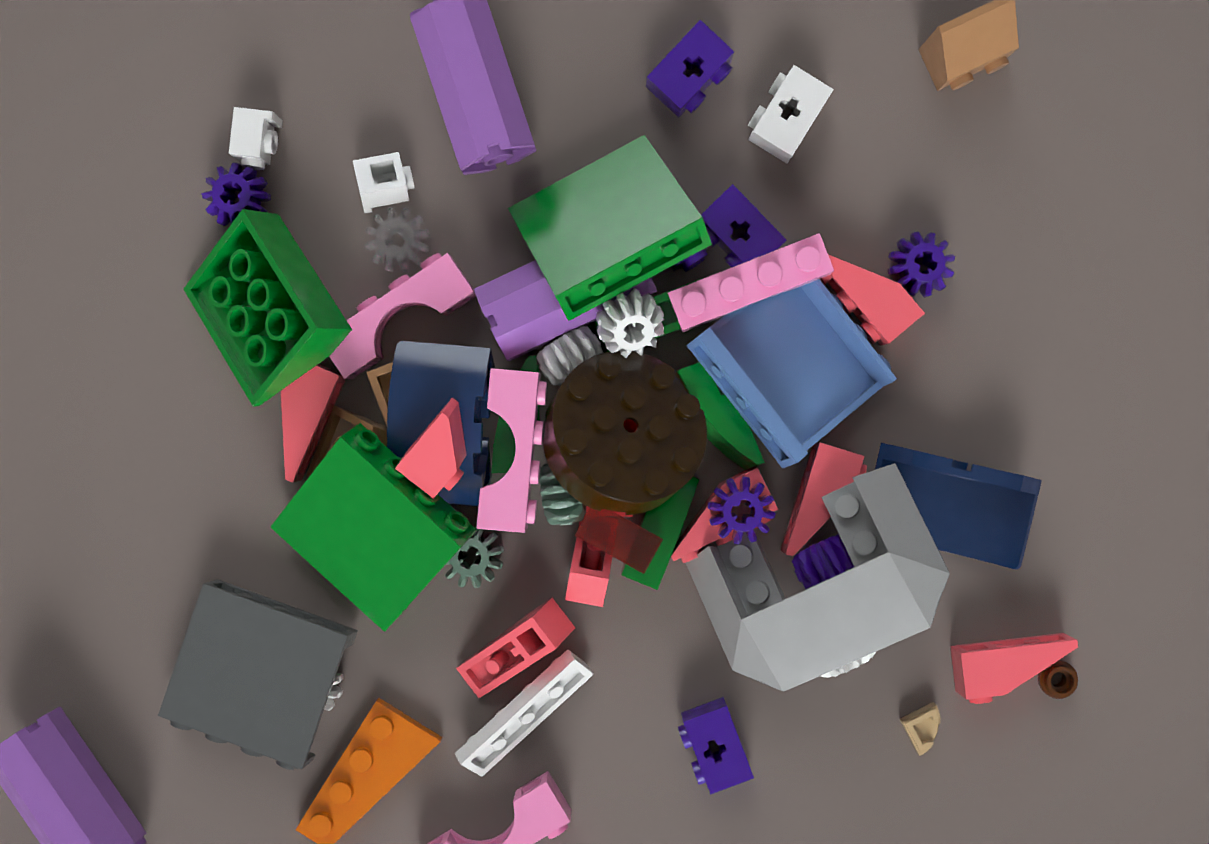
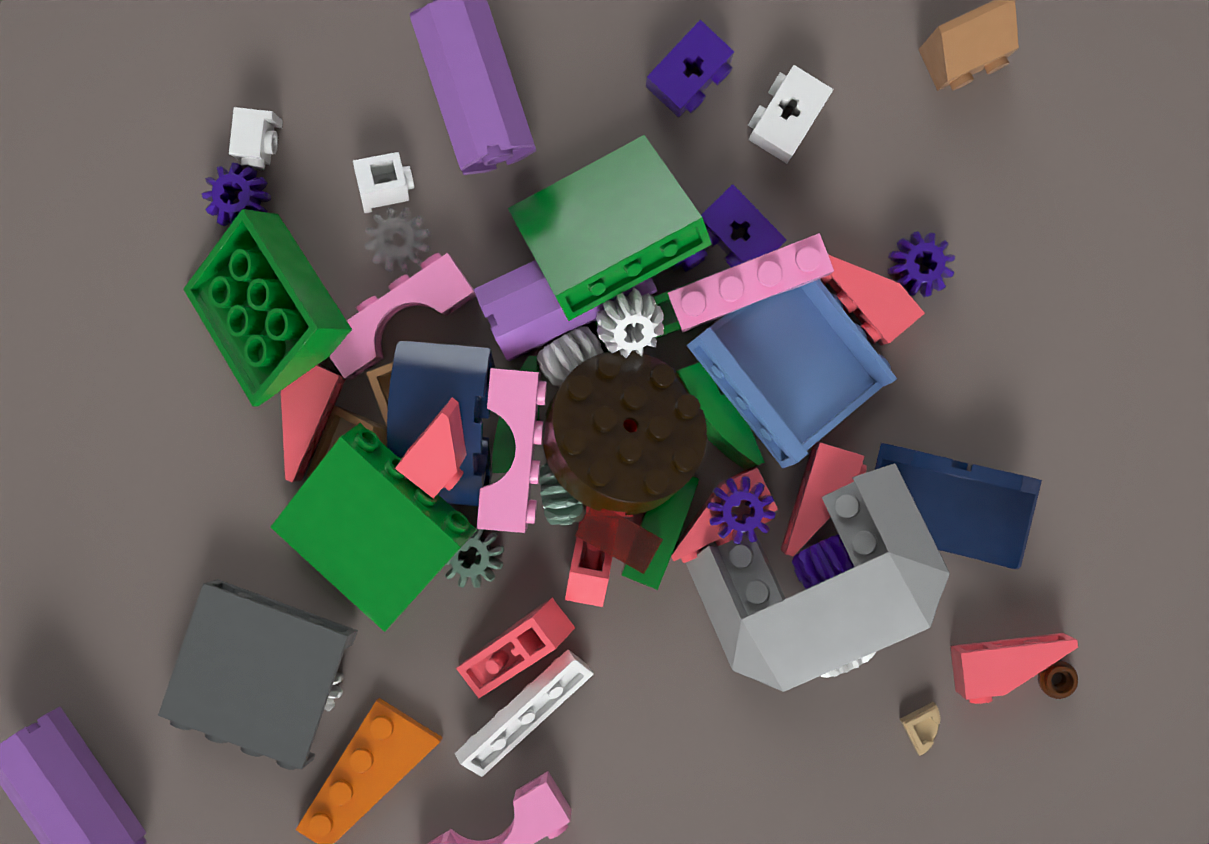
(721, 768): dark purple brick -> none

